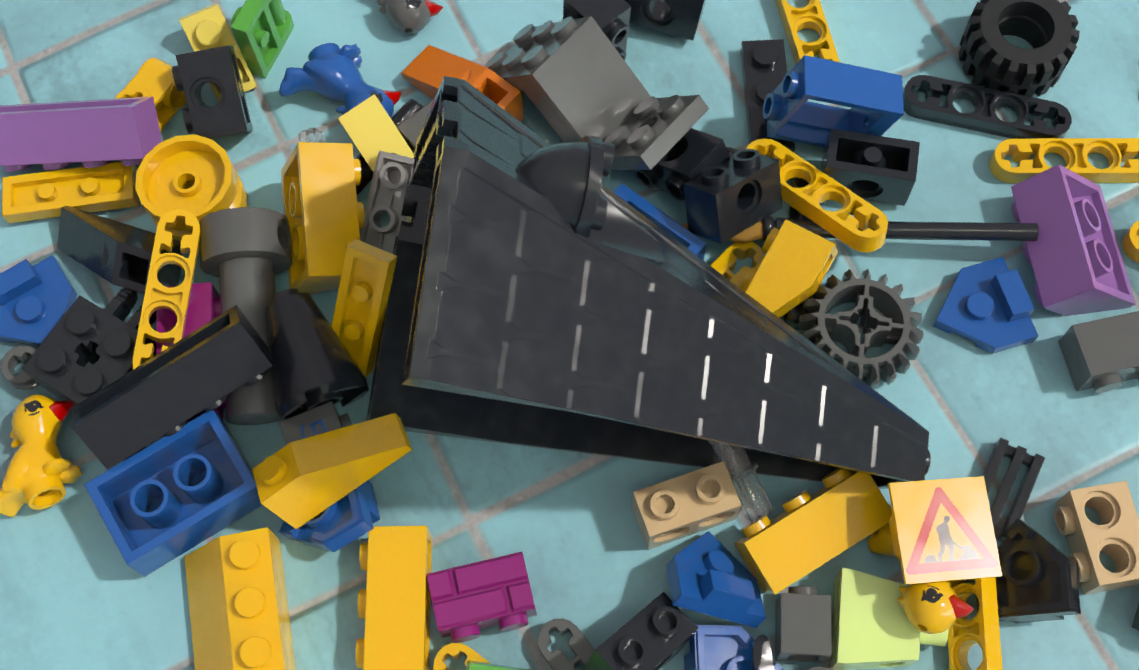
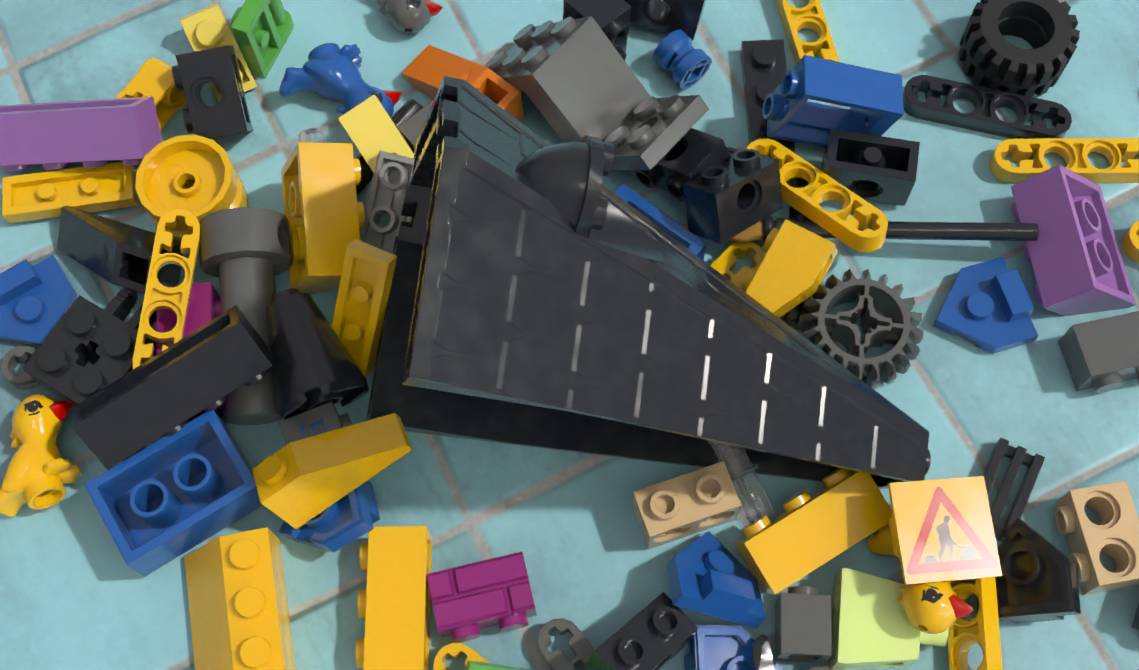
(681, 59): none -> blue wheel

